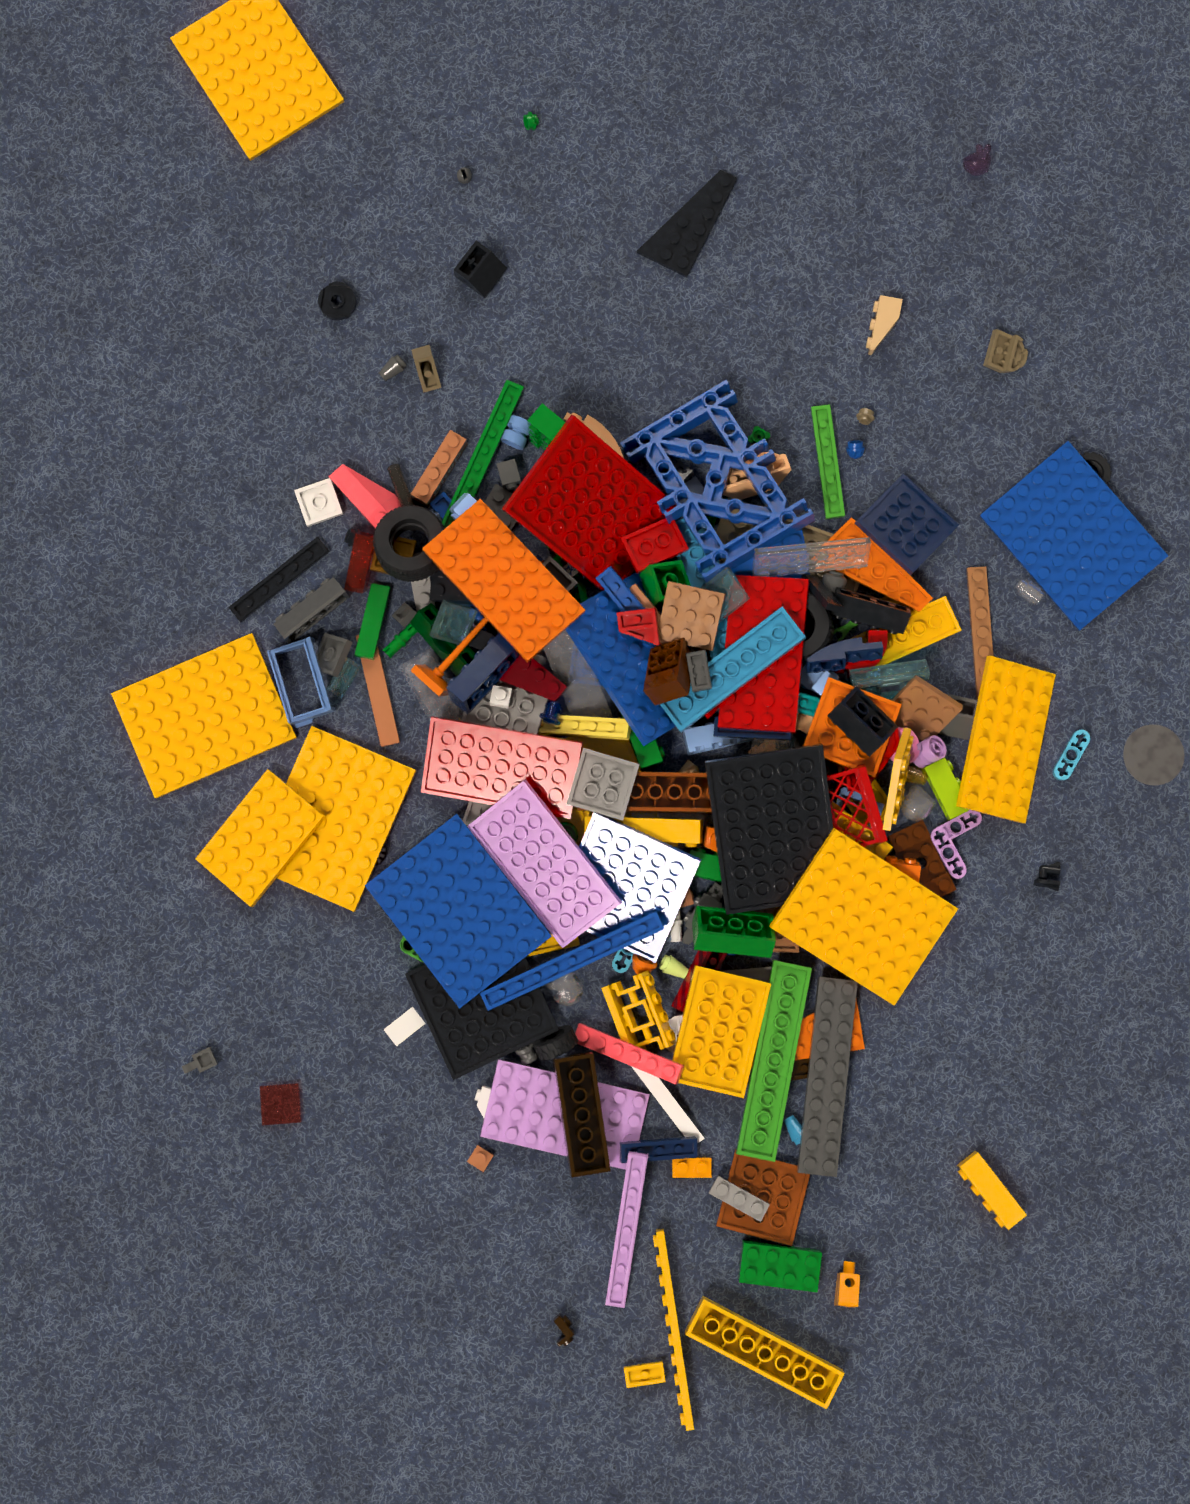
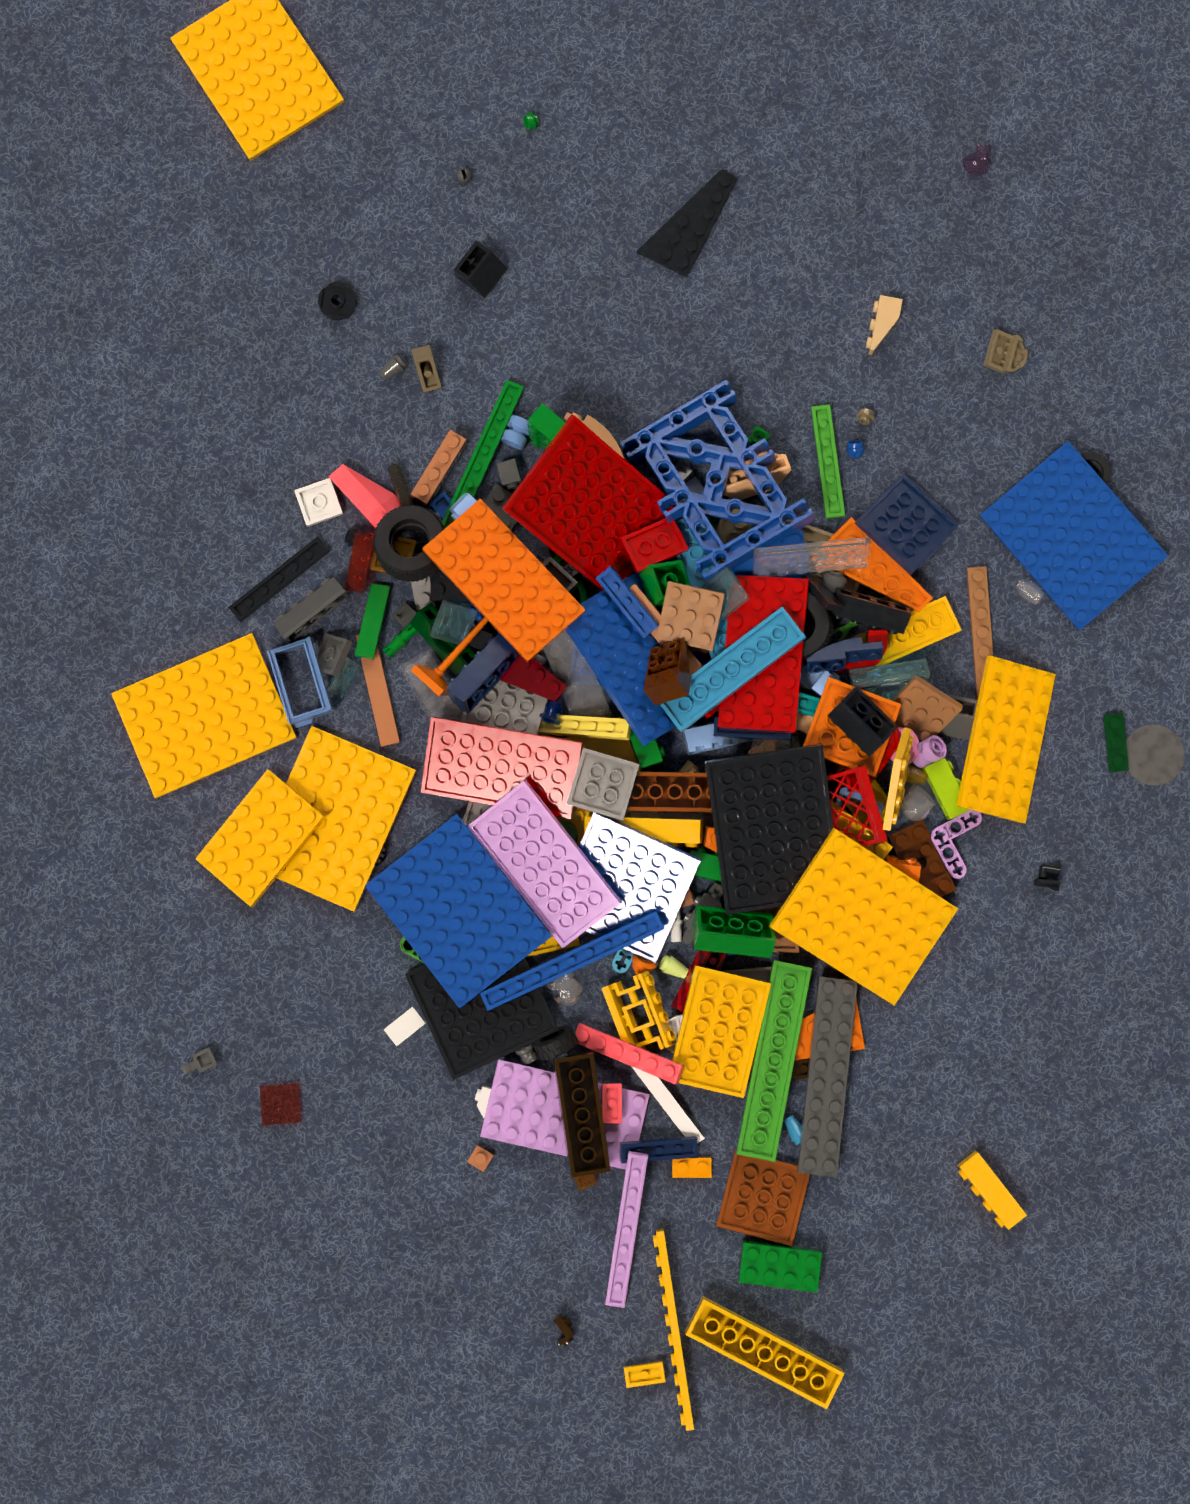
(501, 696): white plate -> none
(585, 1181): none -> clear orange plate
(611, 1102): none -> coral plate
(640, 624): red wing -> none
(699, 671): dark grey plate -> none
(739, 1198): light grey plate -> none
(846, 1295): light orange torso -> none
(1073, 740): medium azure beam -> none
(1115, 742): none -> dark green plate

